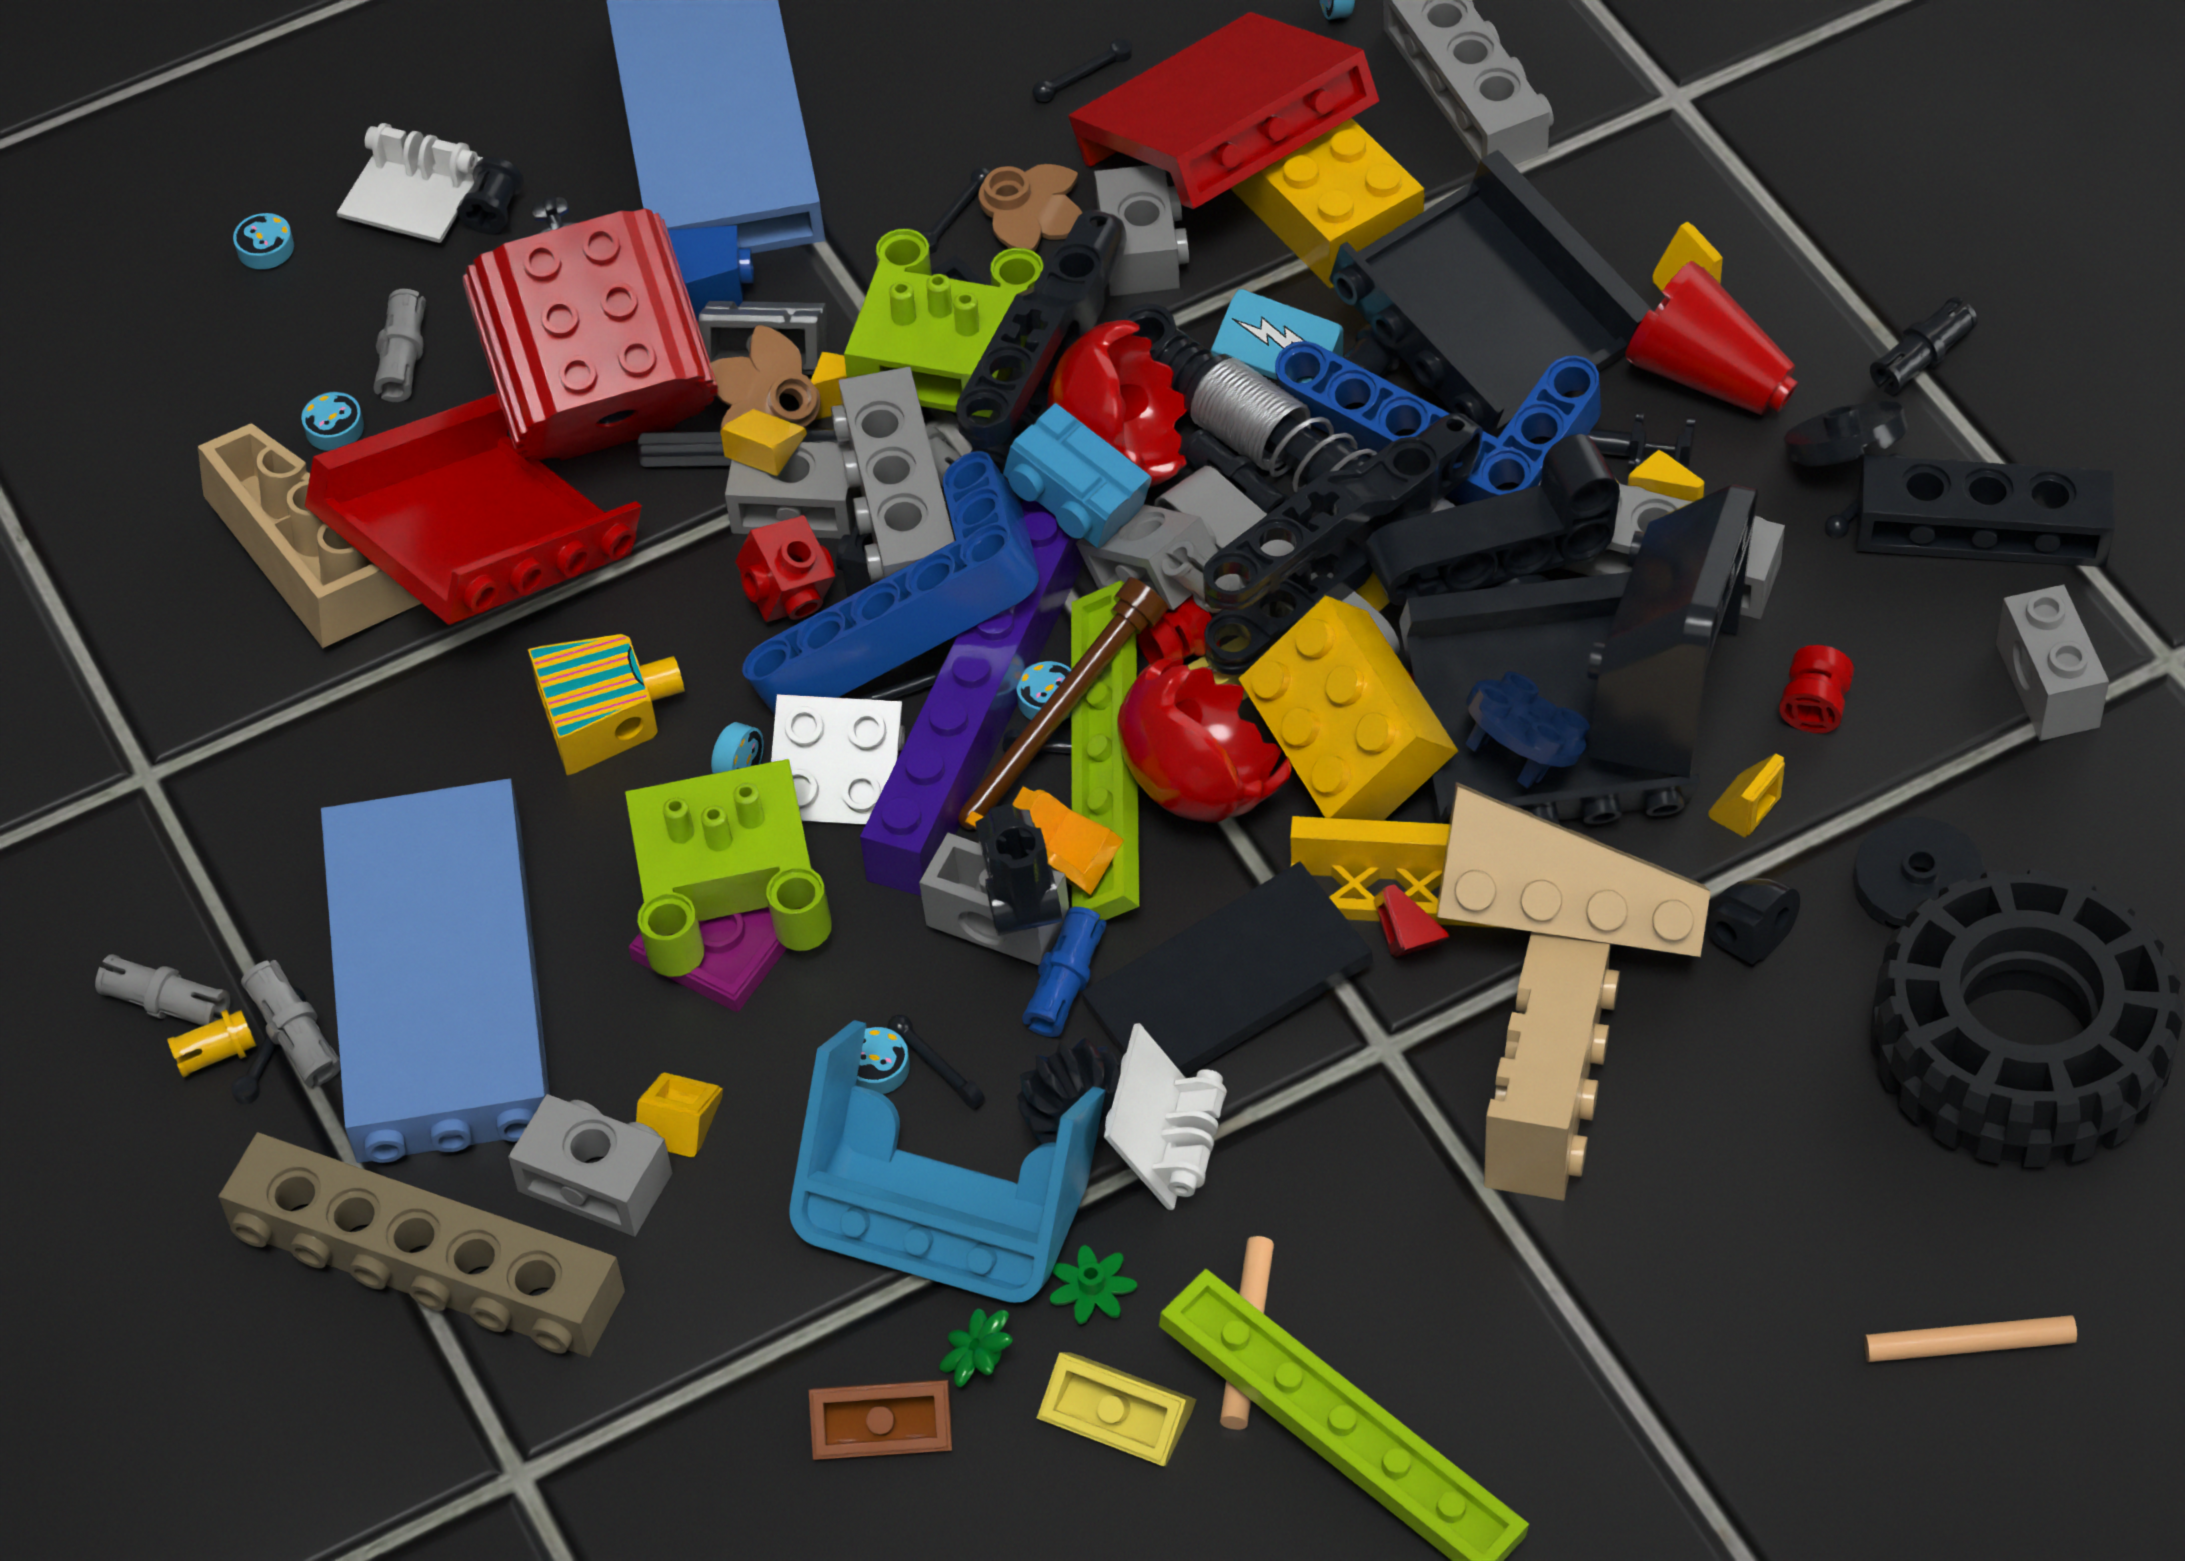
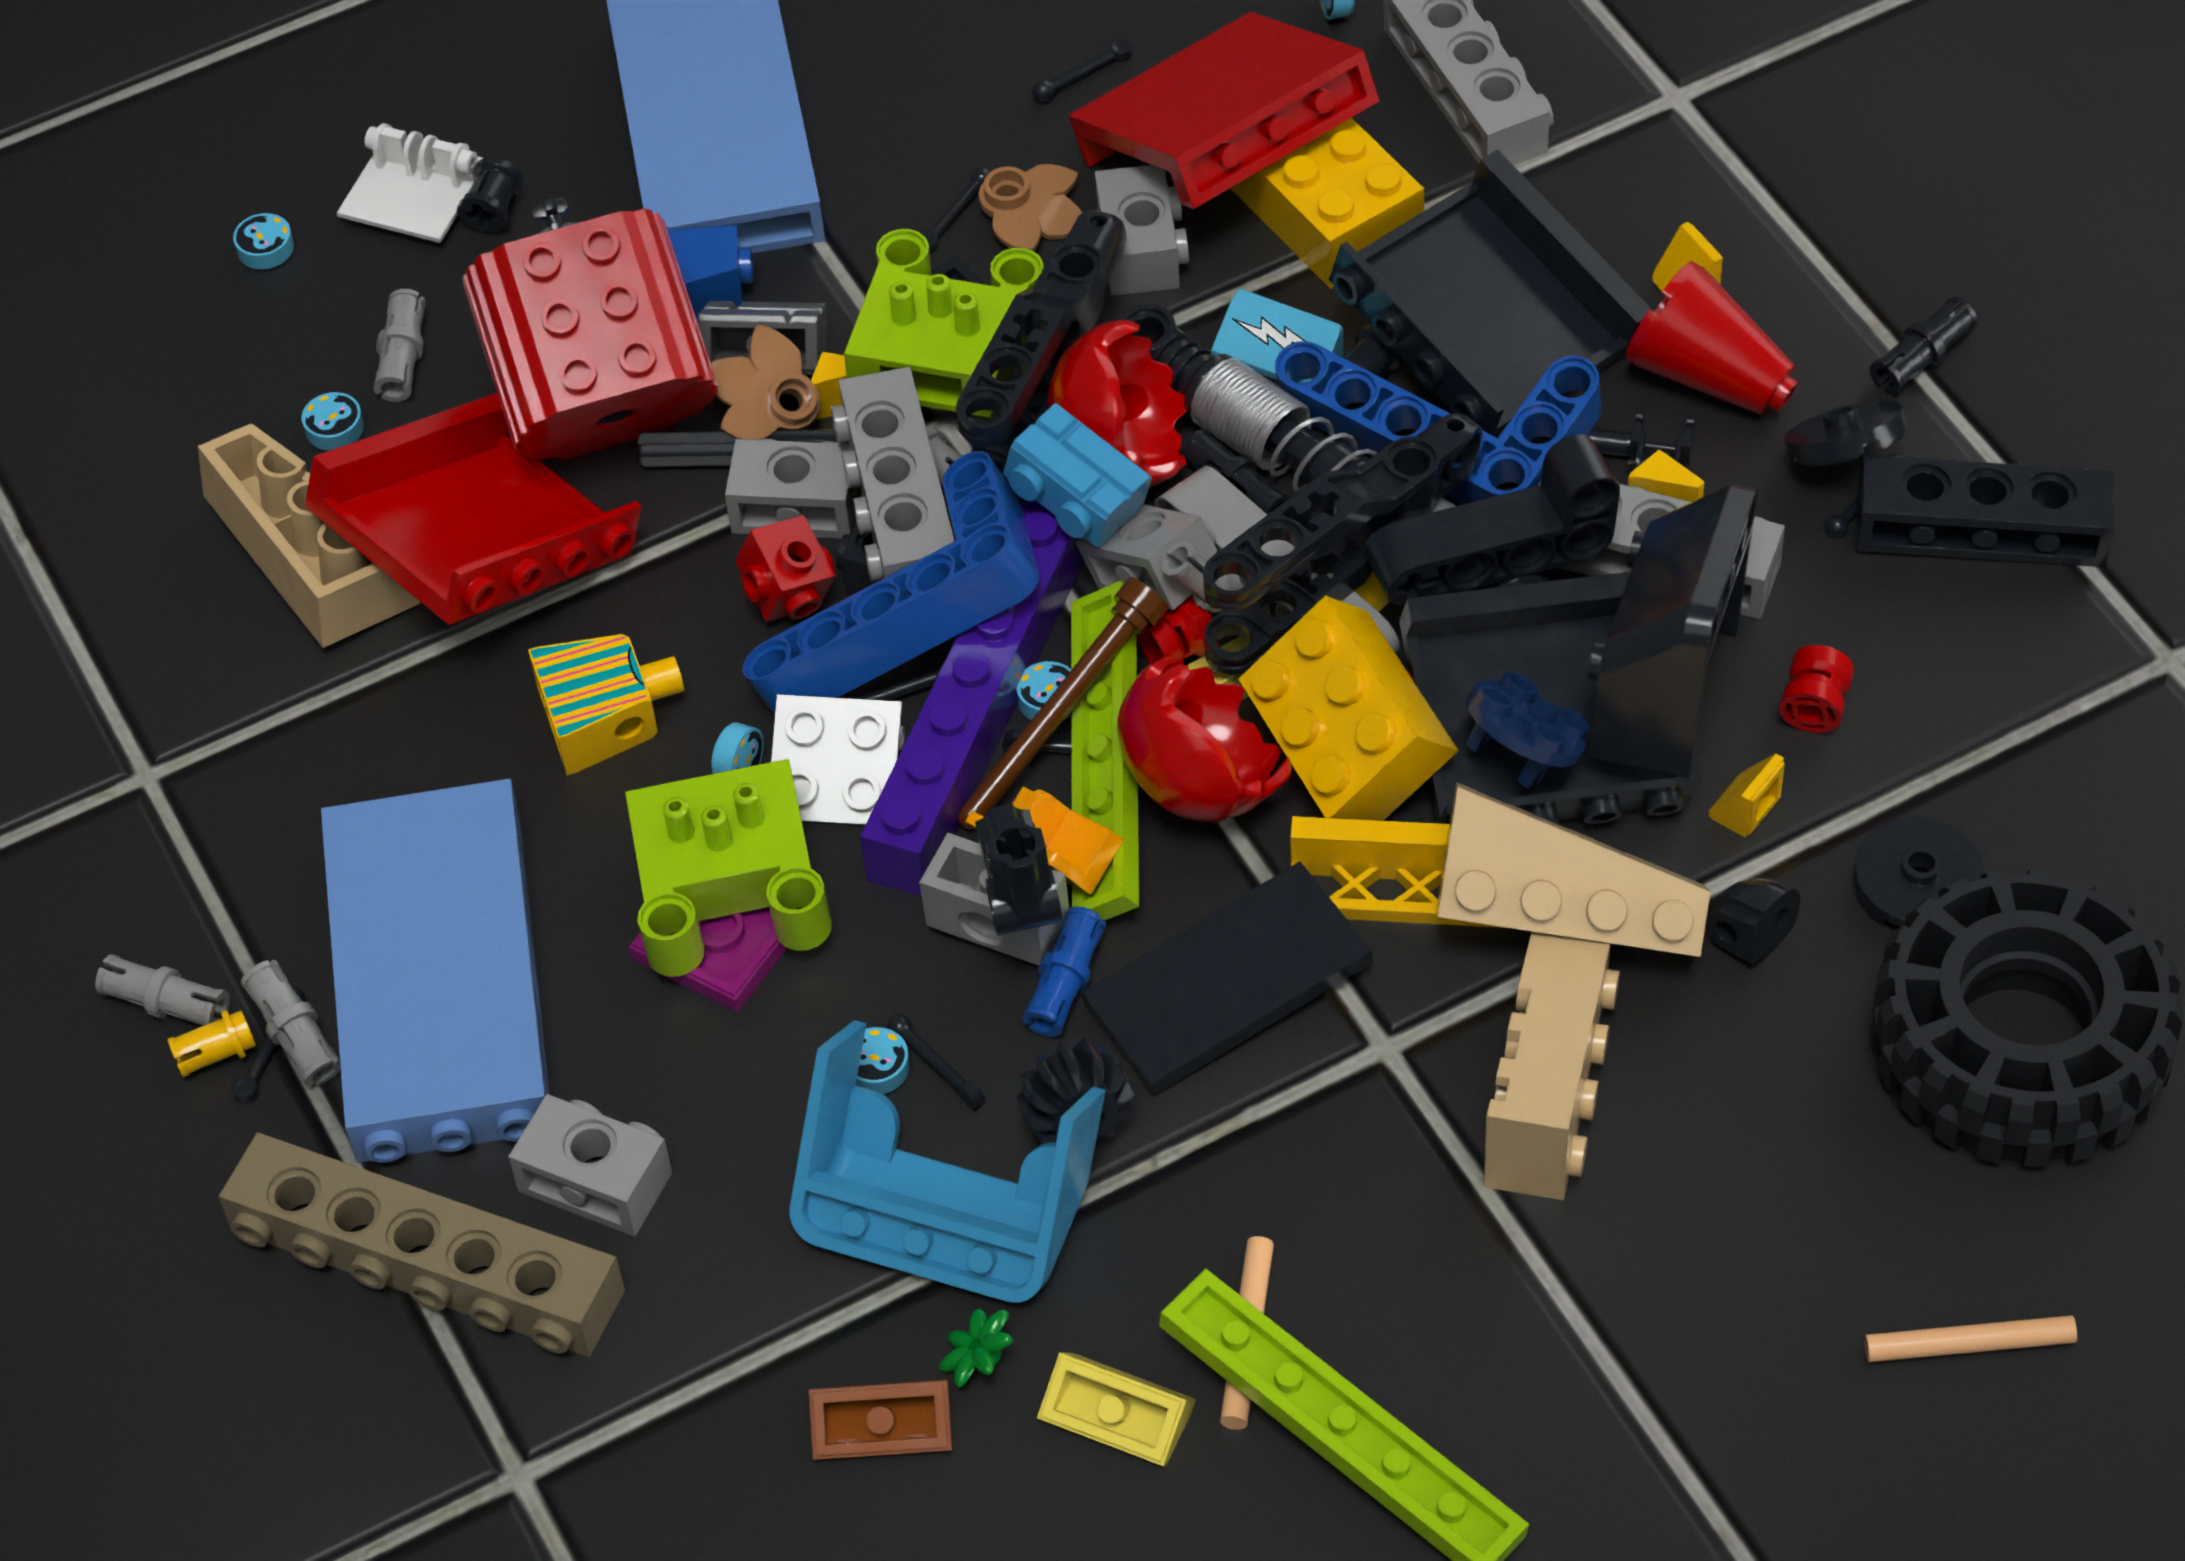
(679, 1111): yellow slope -> none
(761, 440): yellow slope -> none
(1092, 1285): green plant -> none
(1163, 1119): white hinge -> none
(1405, 923): red slope -> none
(2052, 662): light grey brick -> none

